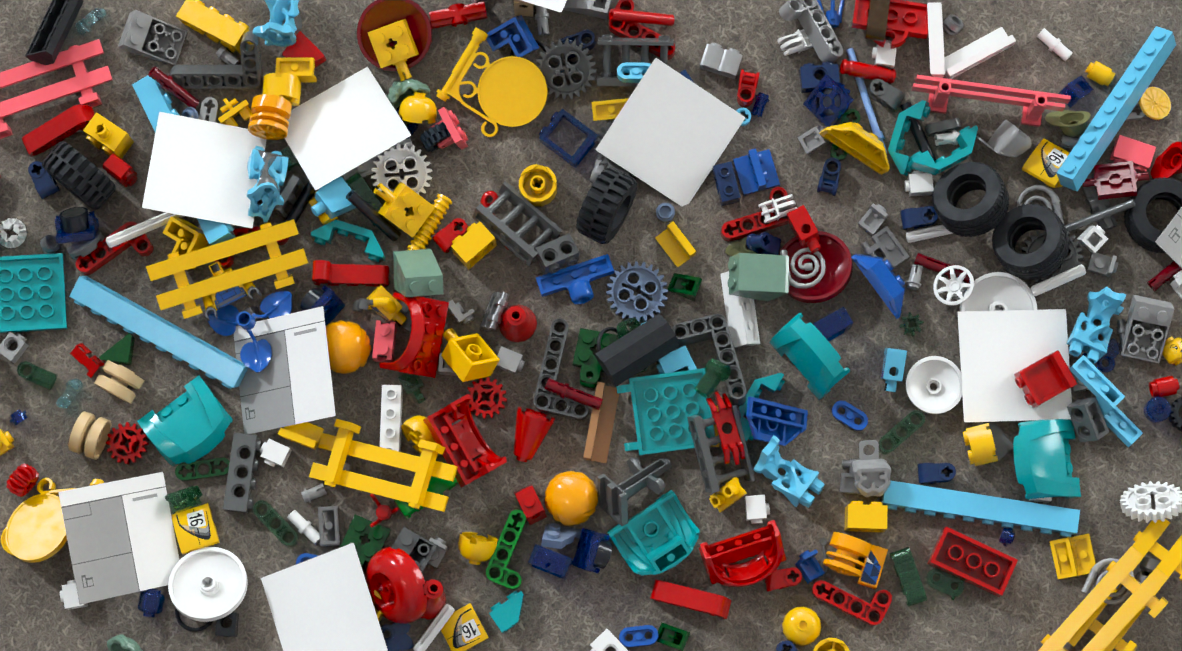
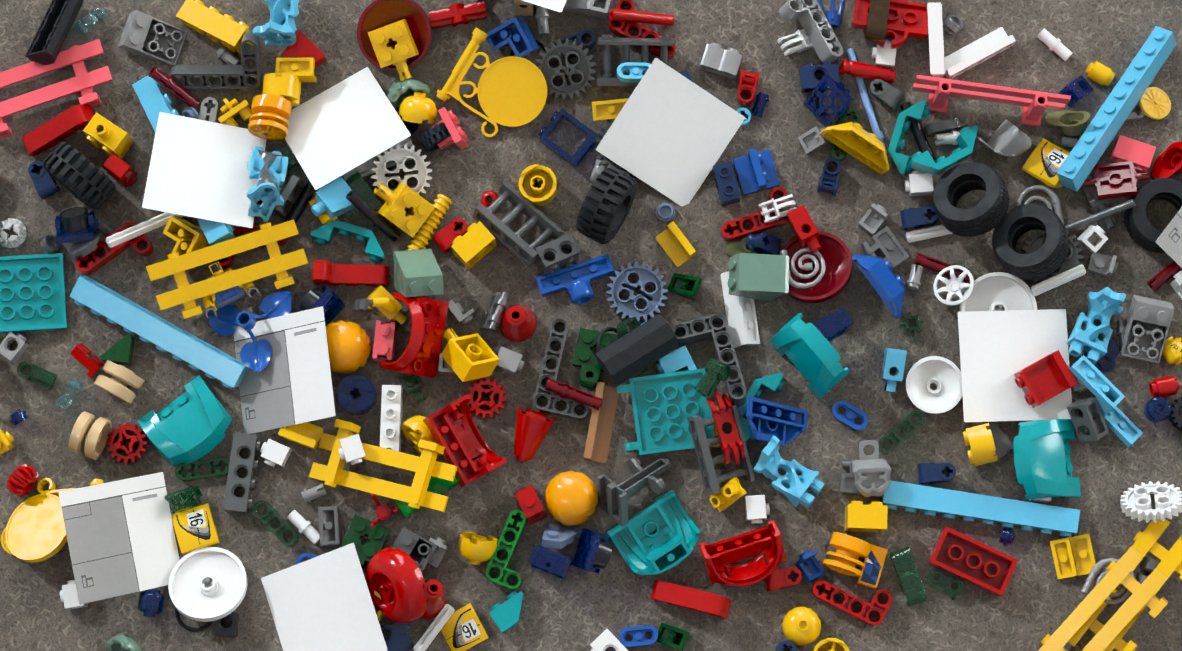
(351, 449): none -> white brick
(362, 404): none -> clear blue brick

